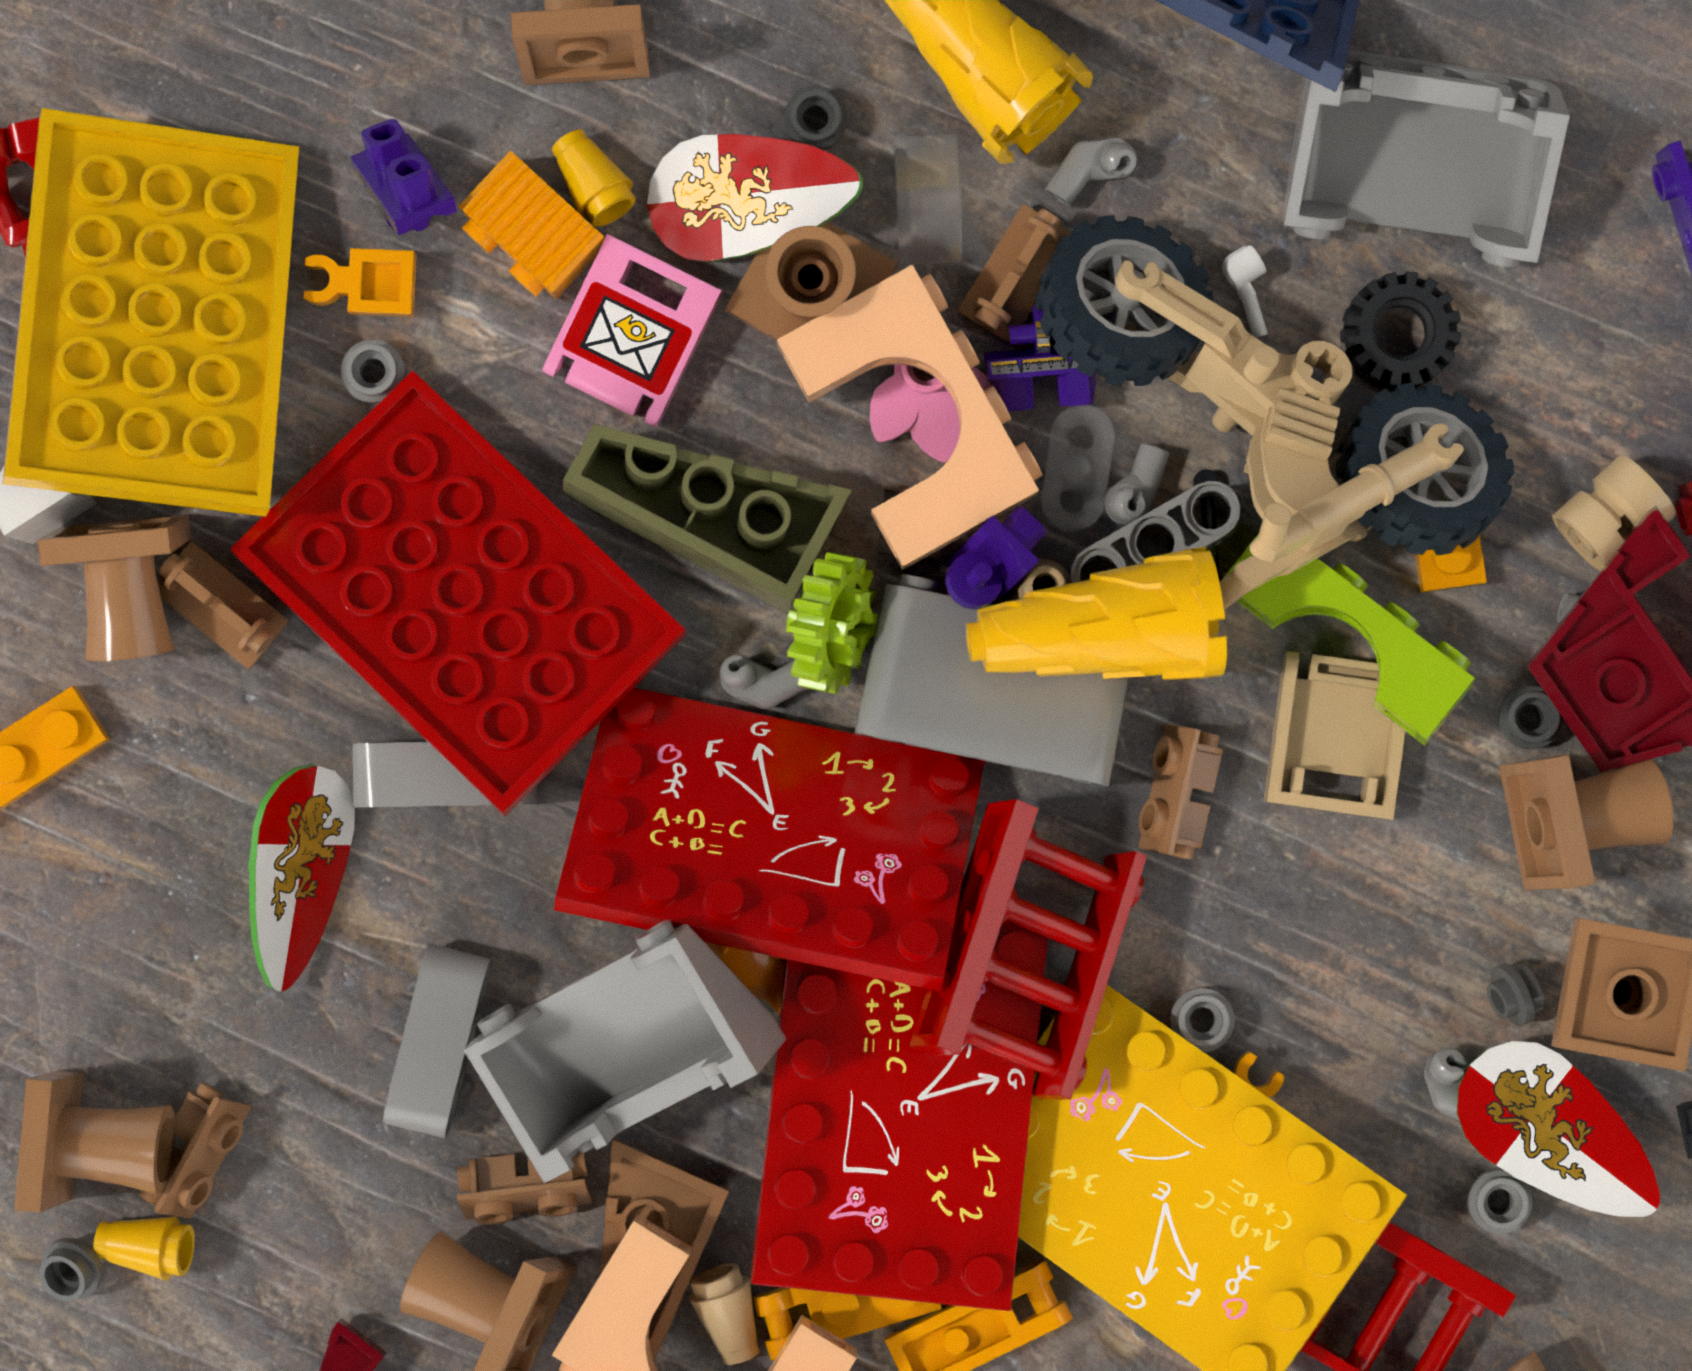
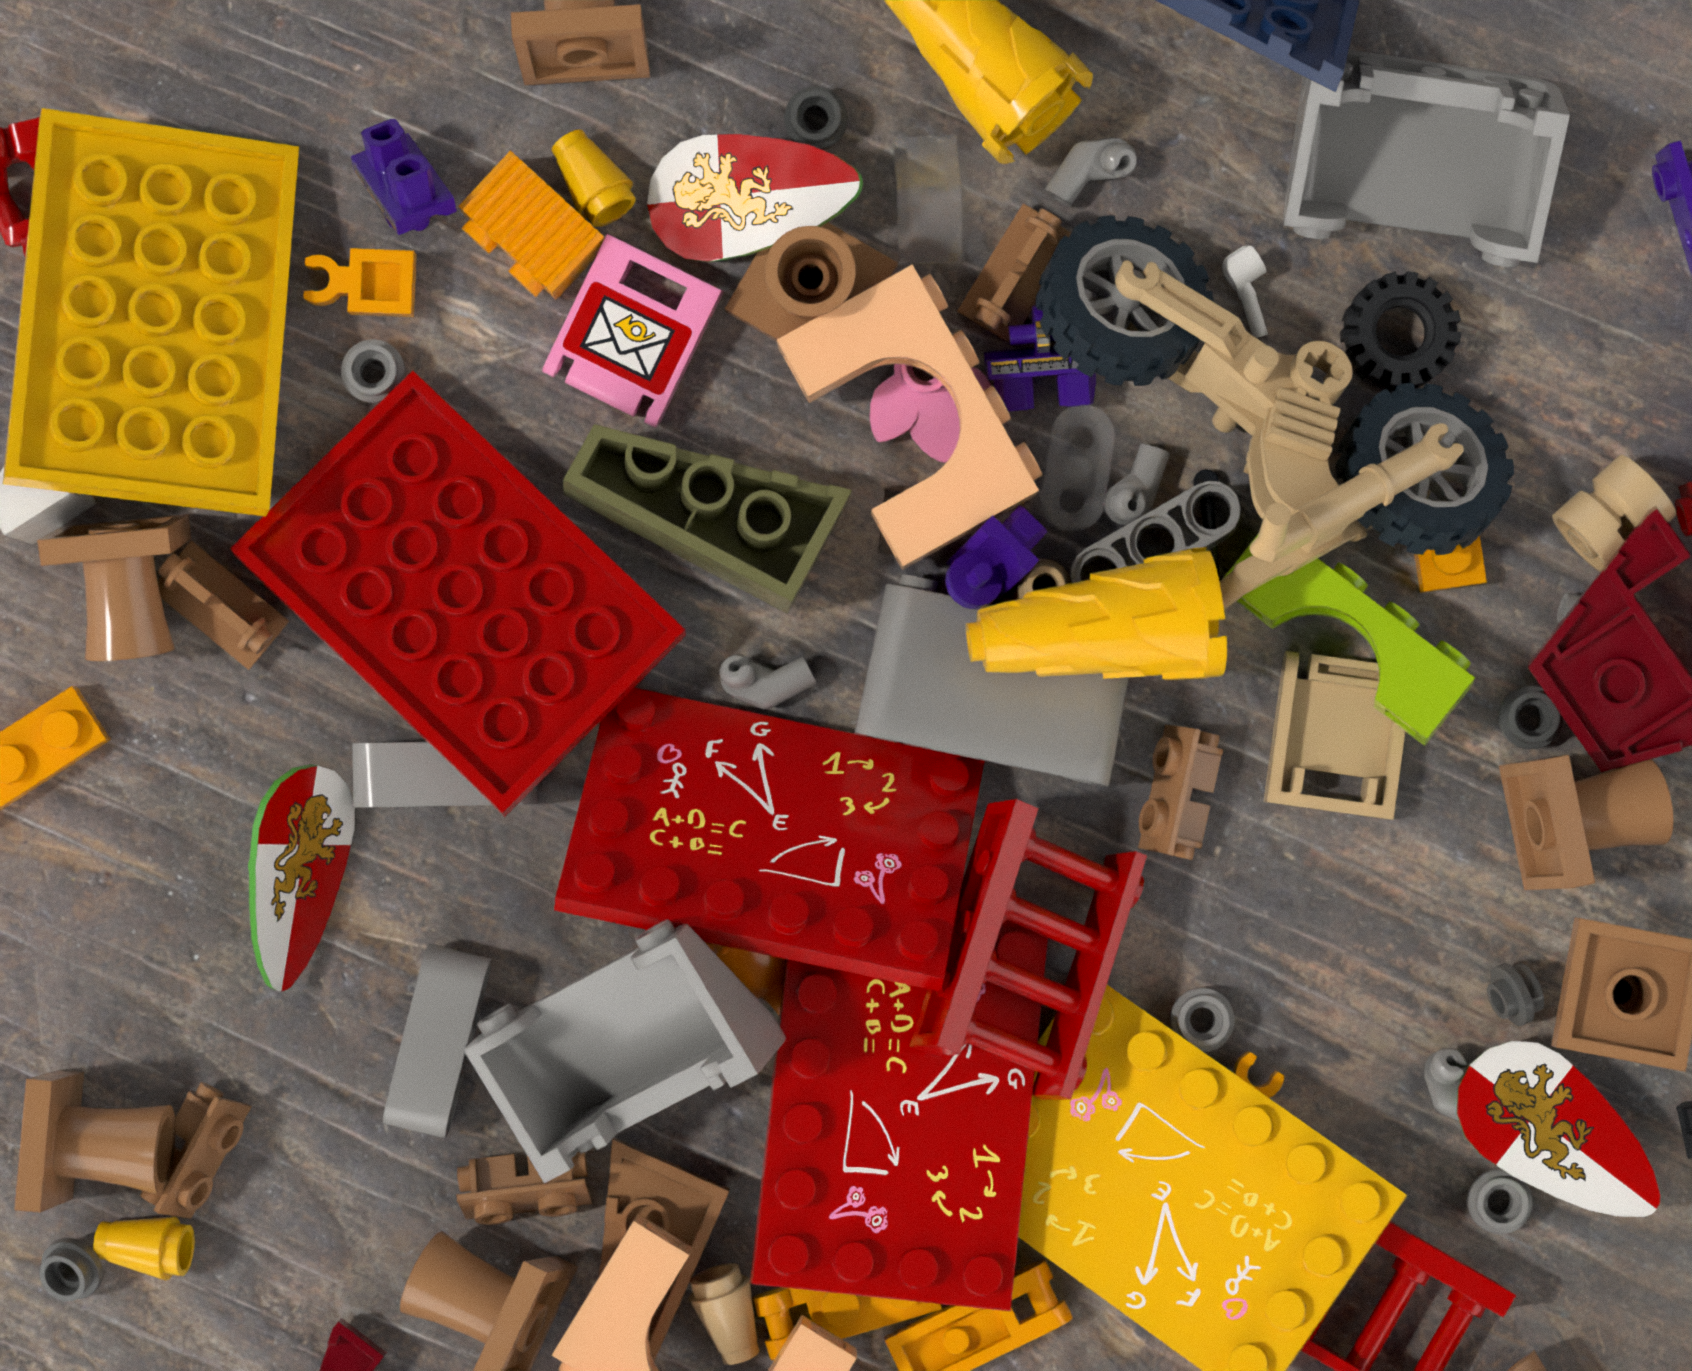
(831, 622): lime gear -> none

